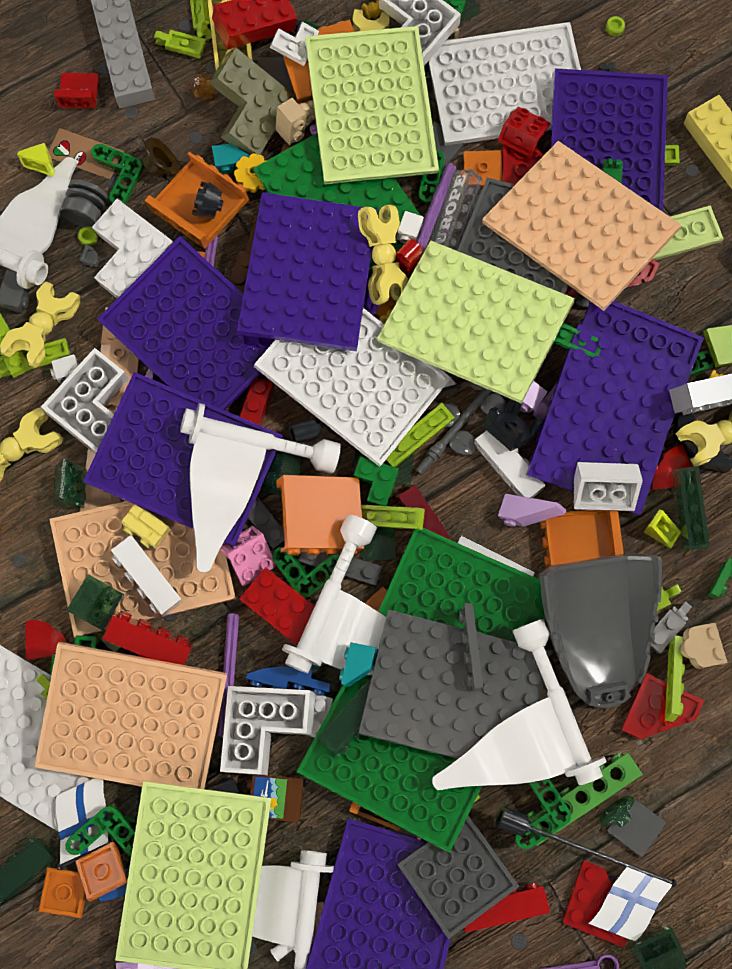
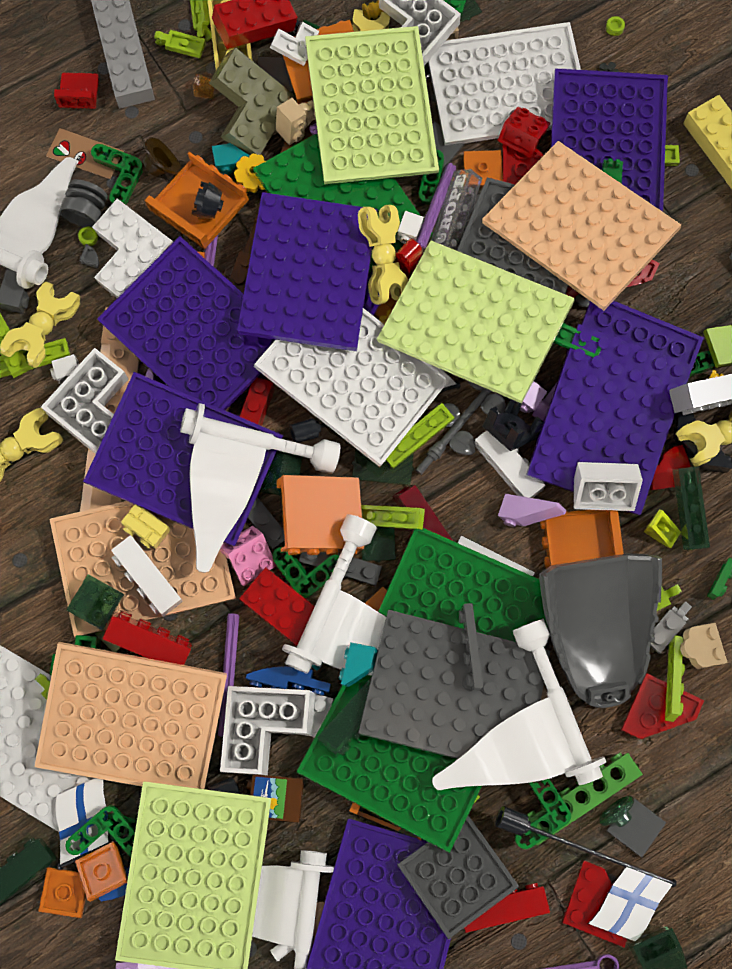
(37, 159): neon yellow slope -> none
(41, 639): red brick -> none
(69, 485): clear green slope -> none
(381, 479): green brick -> none
(697, 230): yellowish green tile -> none

